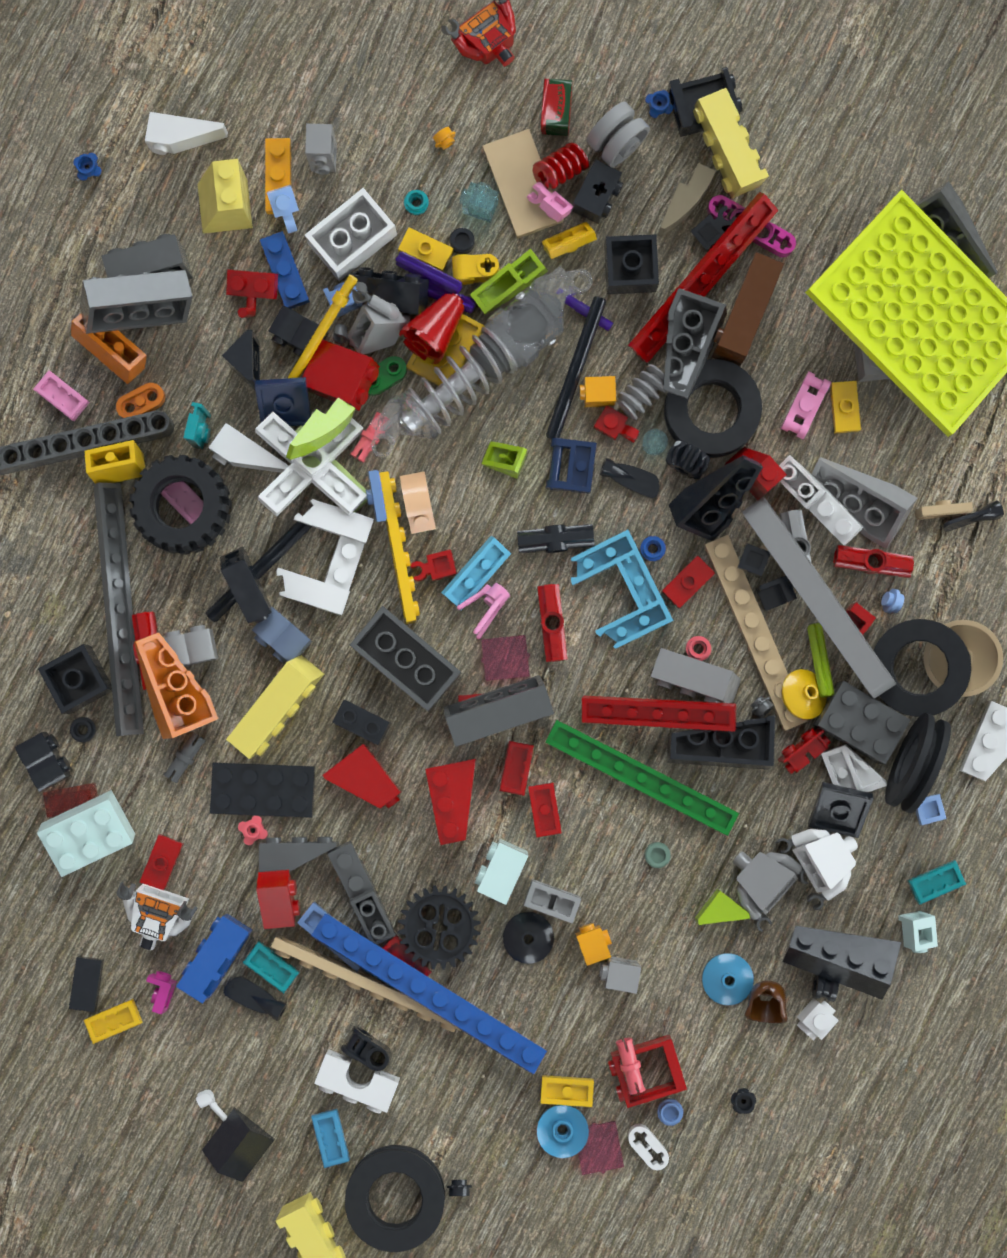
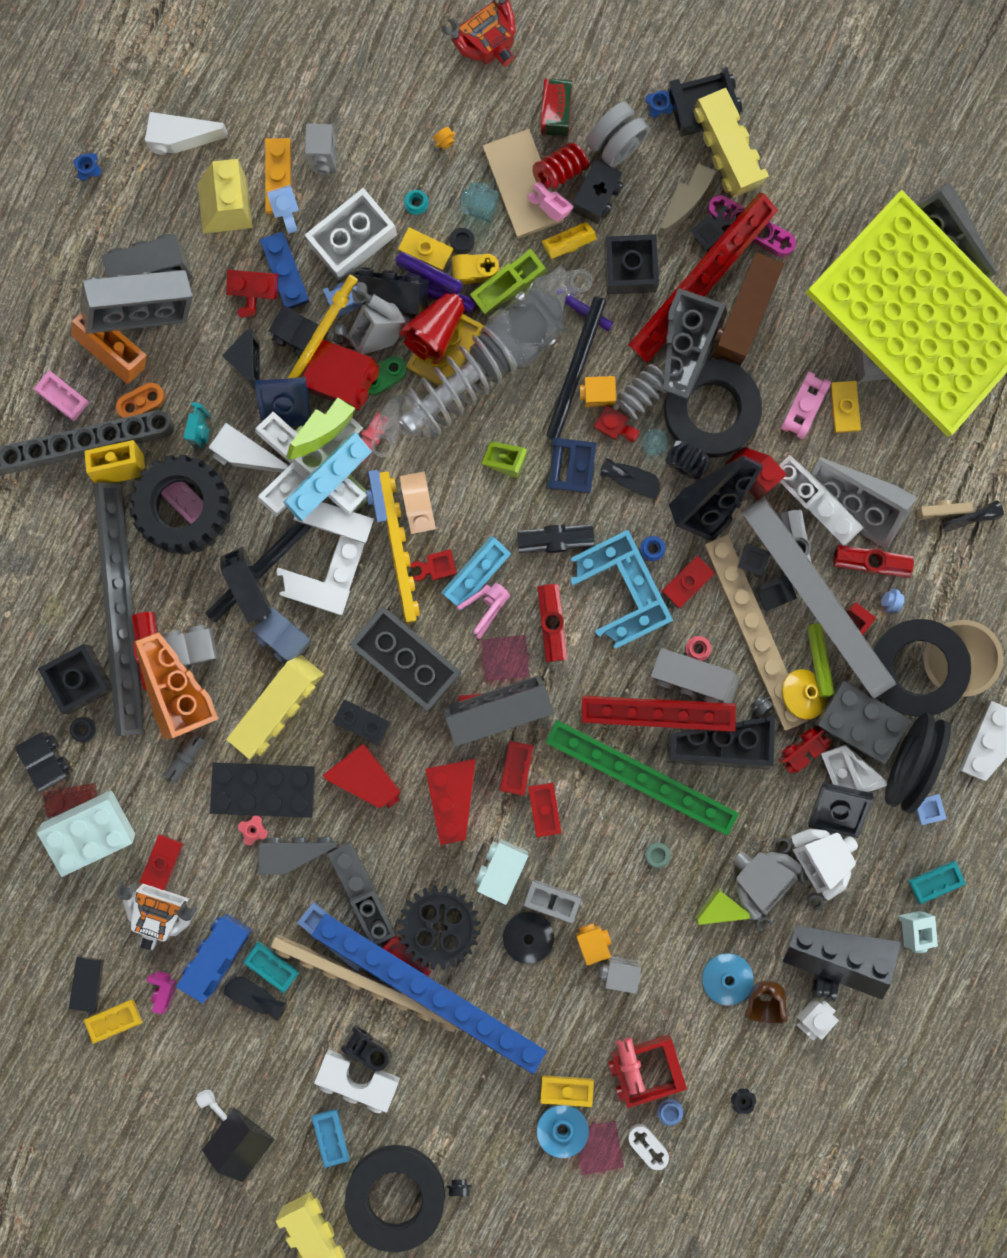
(276, 899): red brick -> none
(327, 476): none -> medium azure plate

